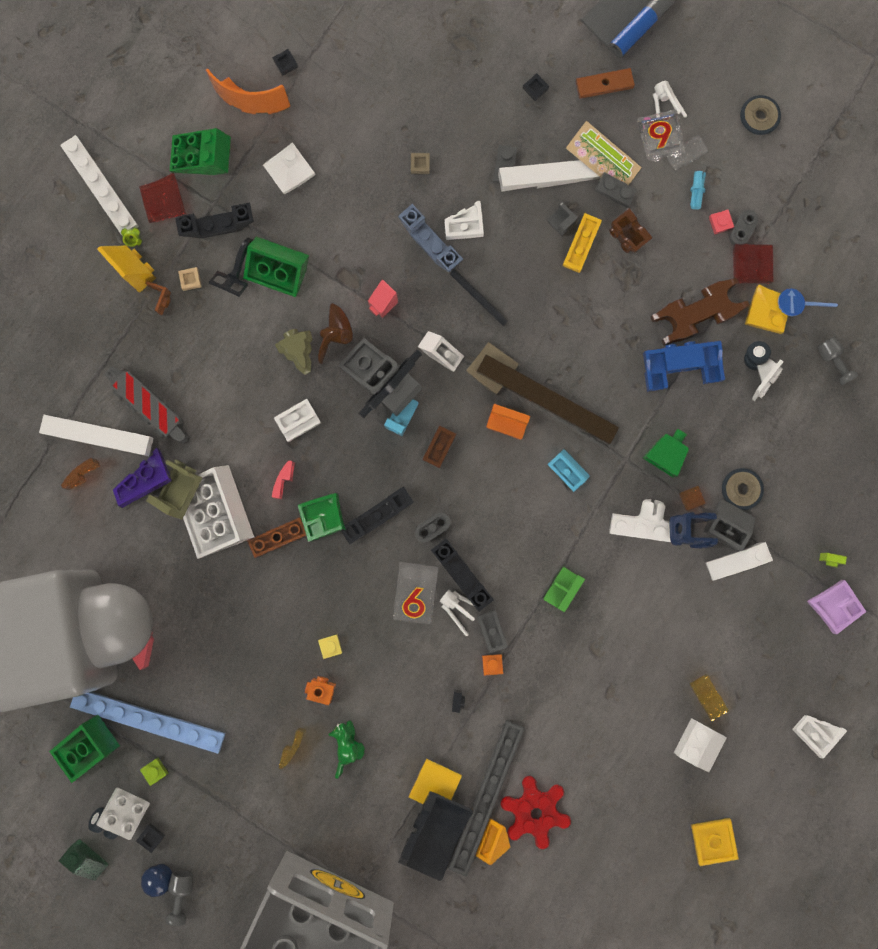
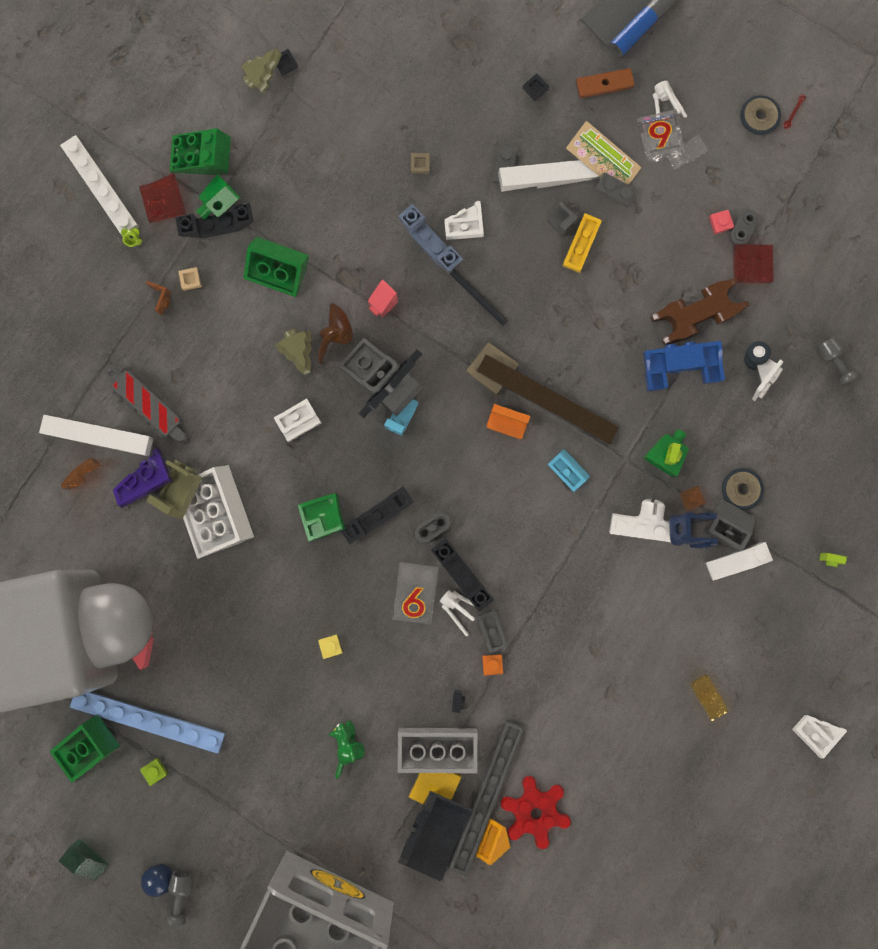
(120, 815): white plate -> none
(128, 265): yellow slope -> none
(150, 838): black plate -> none
(216, 198): none -> green torso
(233, 276): black piece -> none
(250, 102): orange panel -> none
(260, 70): none -> olive rock
(266, 542): dark orange tile -> none
(285, 474): coral slope -> none
(289, 169): white plate -> none
(289, 751): clear yellow slope -> none
(320, 690): orange brick -> none
(437, 750): none -> light grey slope
(439, 447): reddish brown plate -> none
(441, 350): white slope -> none
(563, 589): bright green panel -> none
(629, 232): reddish brown cylinder -> none
(673, 454): none -> lime plate
(697, 189): medium azure axle -> none
(700, 745): white slope -> none
(714, 842): yellow plate -> none
(765, 311): yellow plate -> none
(787, 124): none -> clear red hinge
(793, 303): blue piece -> none
(837, 606): lavender plate -> none

